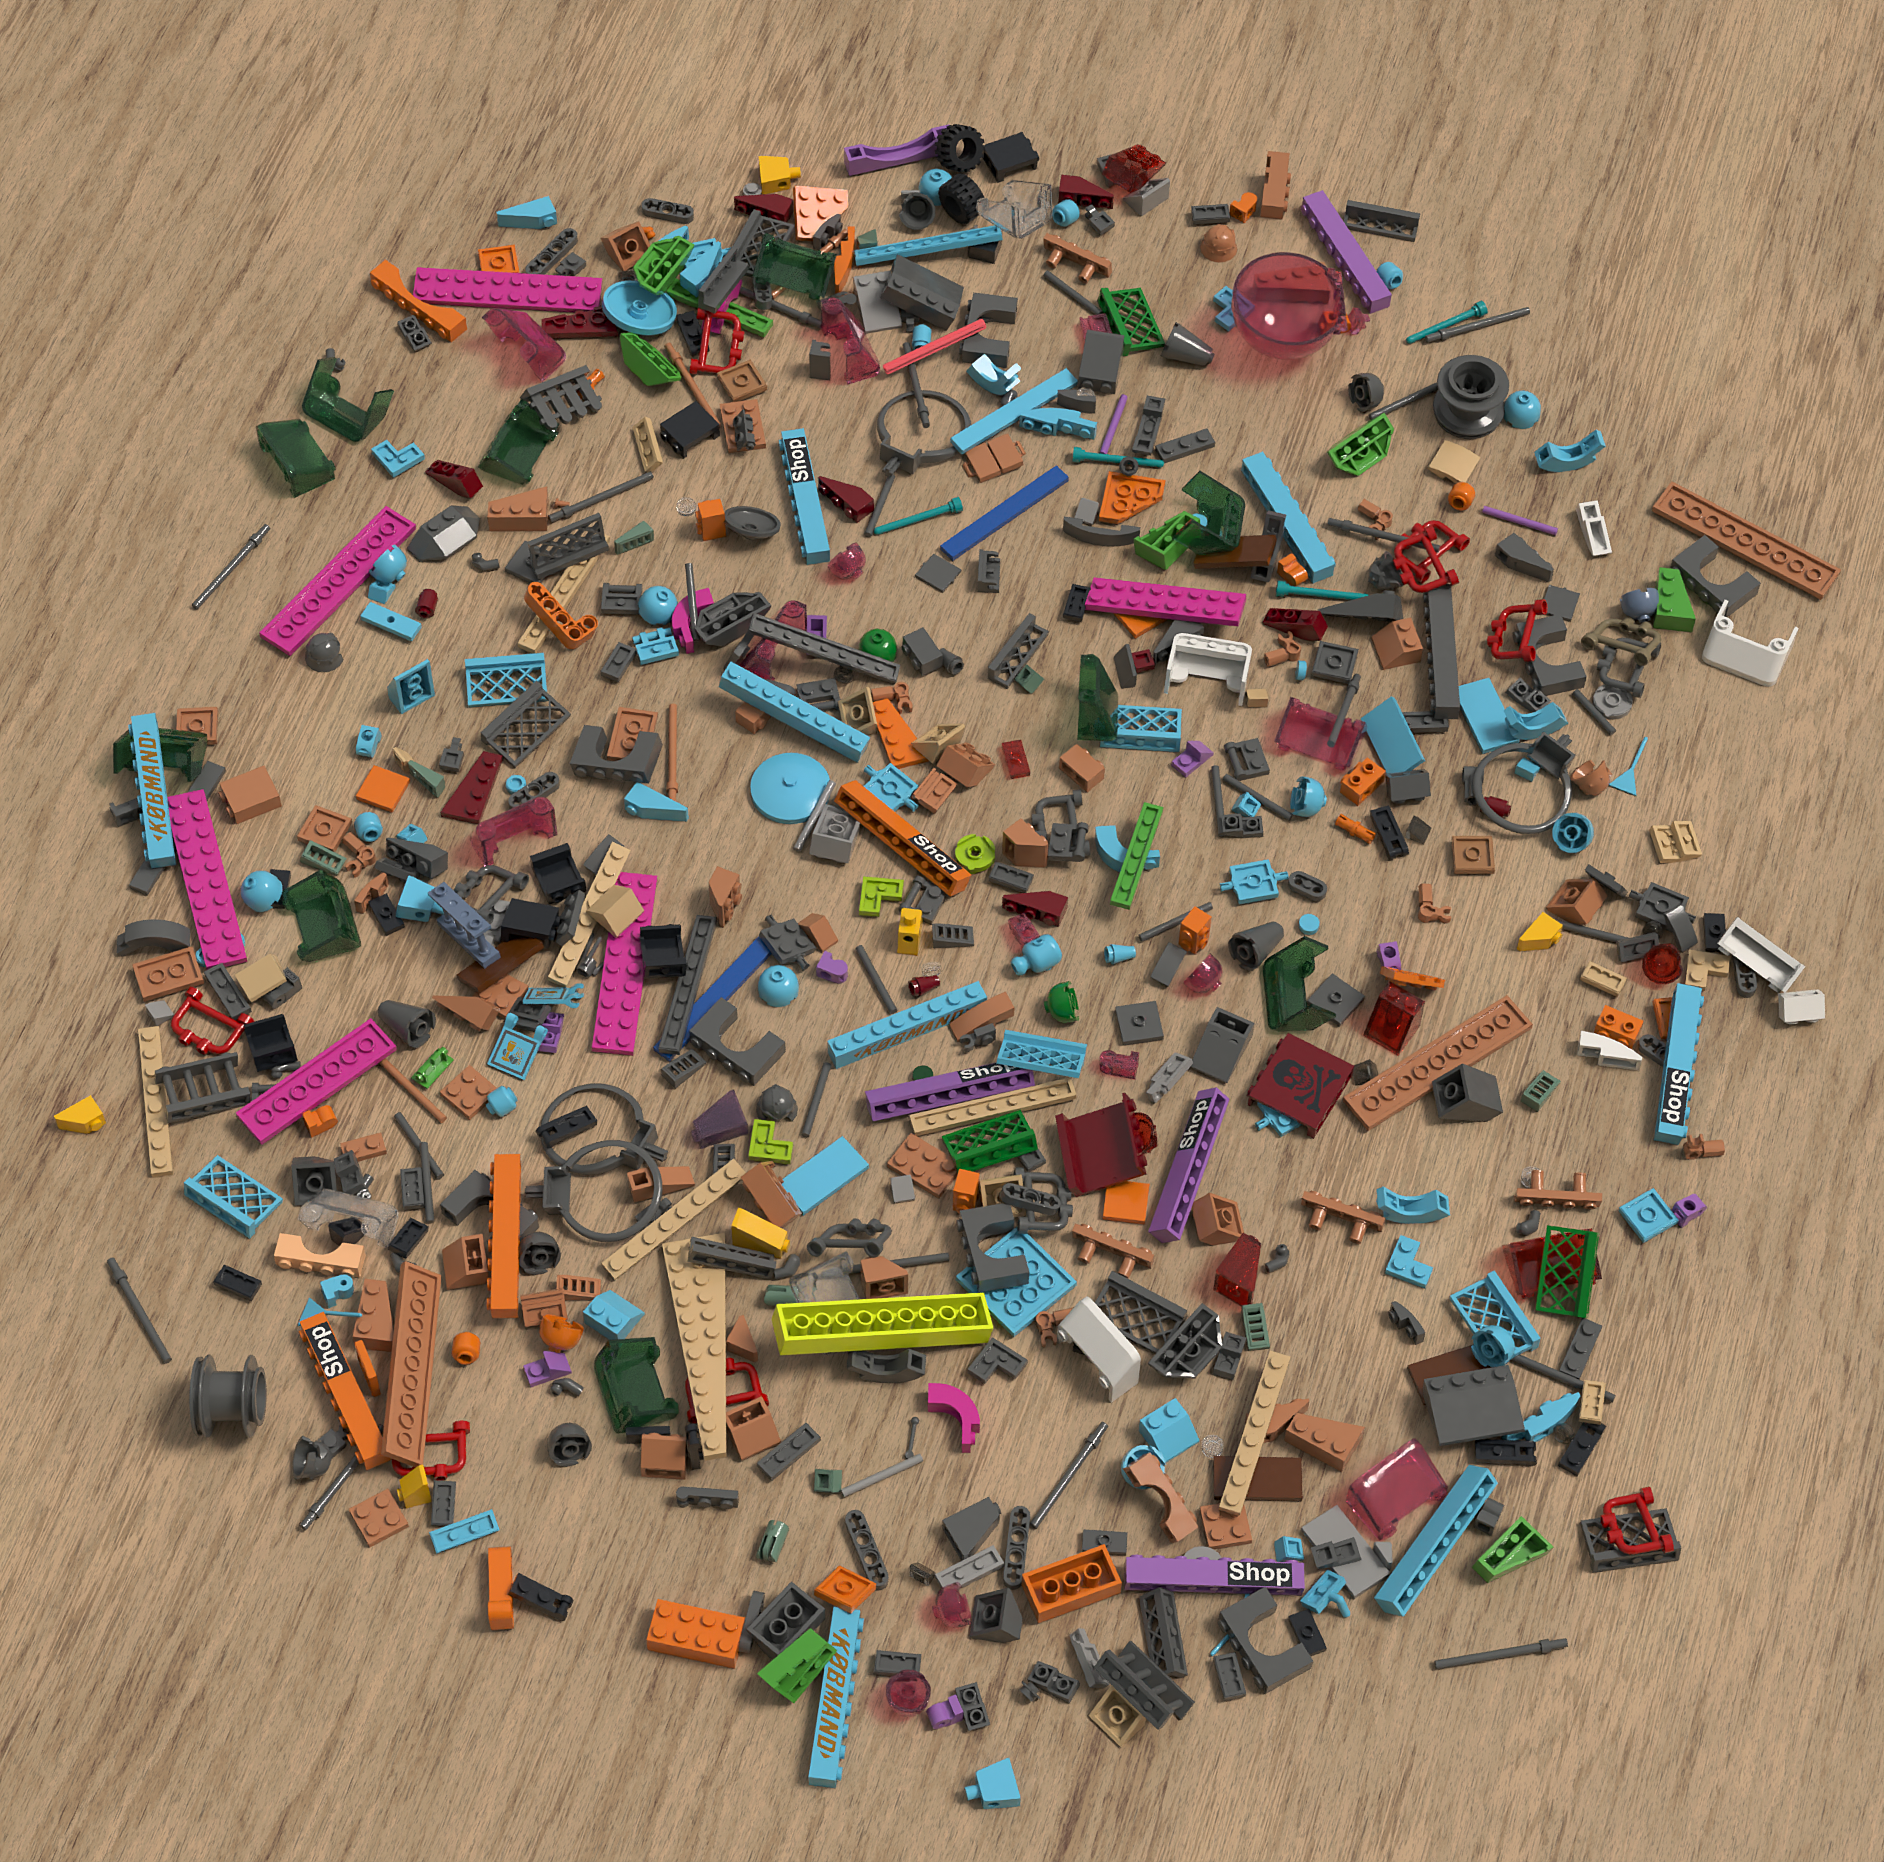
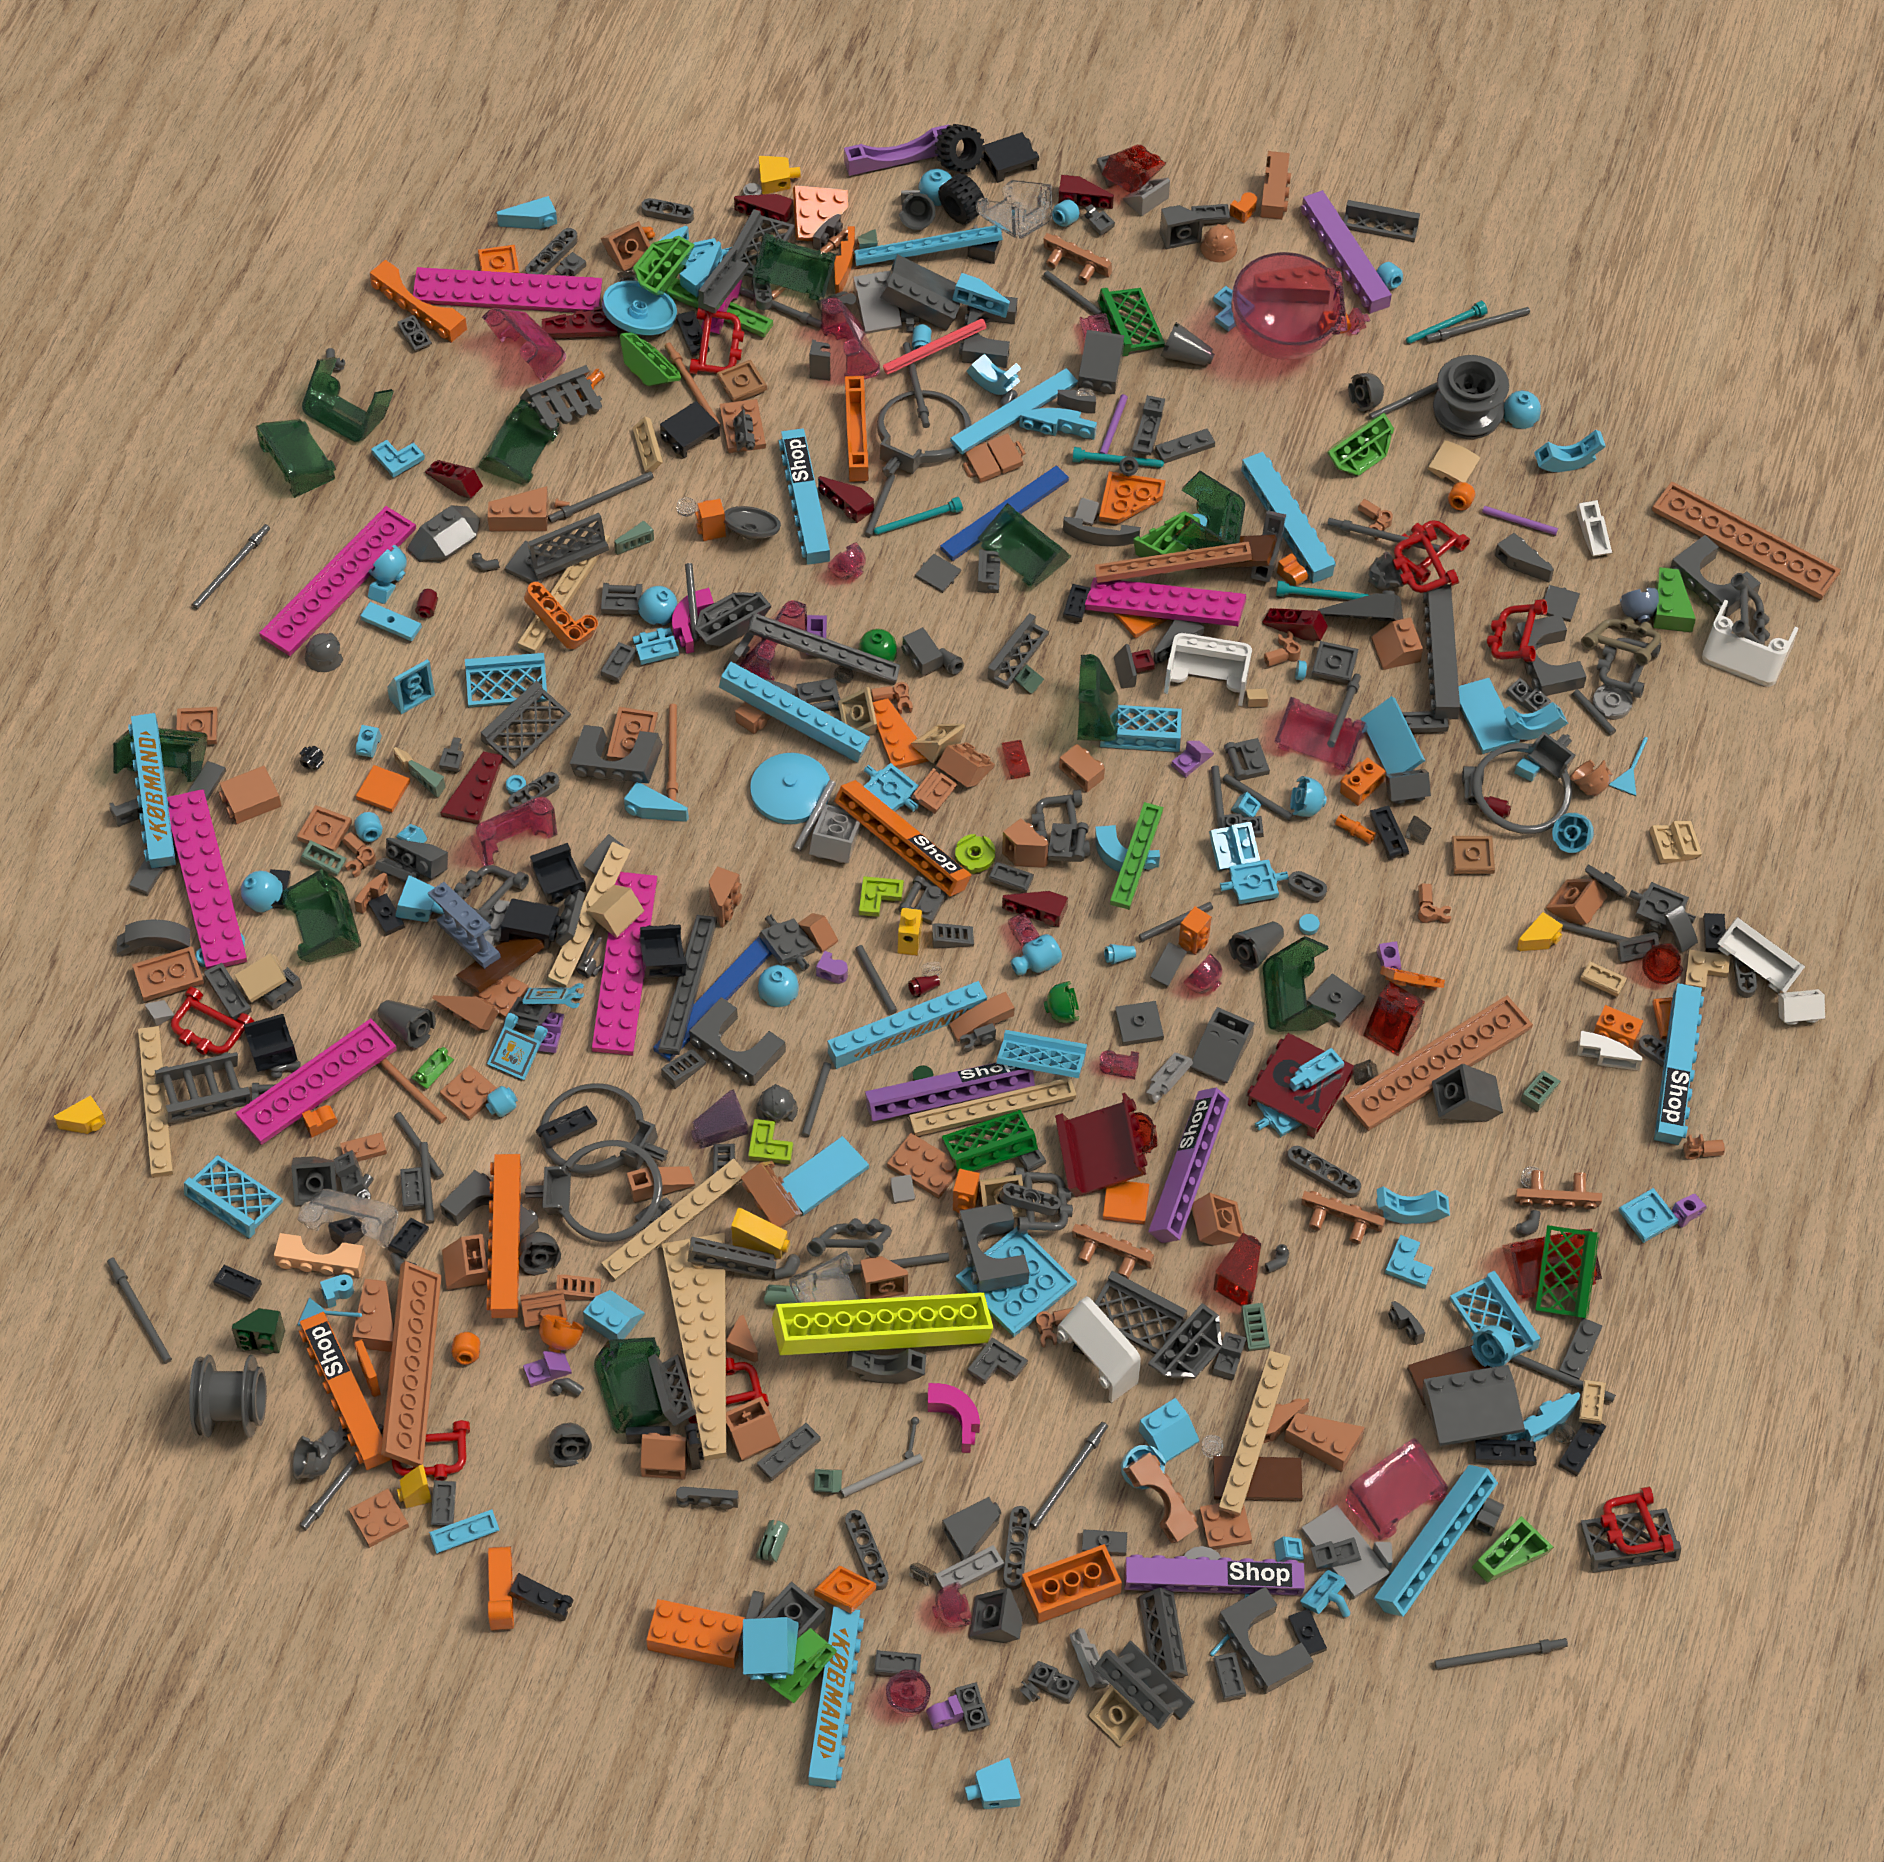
(260, 1331): none -> dark green slope
(311, 758): none -> black gear
(667, 1392): none -> dark grey fence
(769, 1647): none -> medium azure slope
(856, 428): none -> orange arch
(979, 295): none -> medium azure slope
(1023, 546): none -> clear green windscreen
(1173, 562): none -> nougat plate
(1180, 226): none -> dark grey slope
(1234, 845): none -> slope
(1316, 1070): none -> medium azure hinge
(1321, 1174): none -> dark grey beam
(1741, 627): none -> dark grey bar

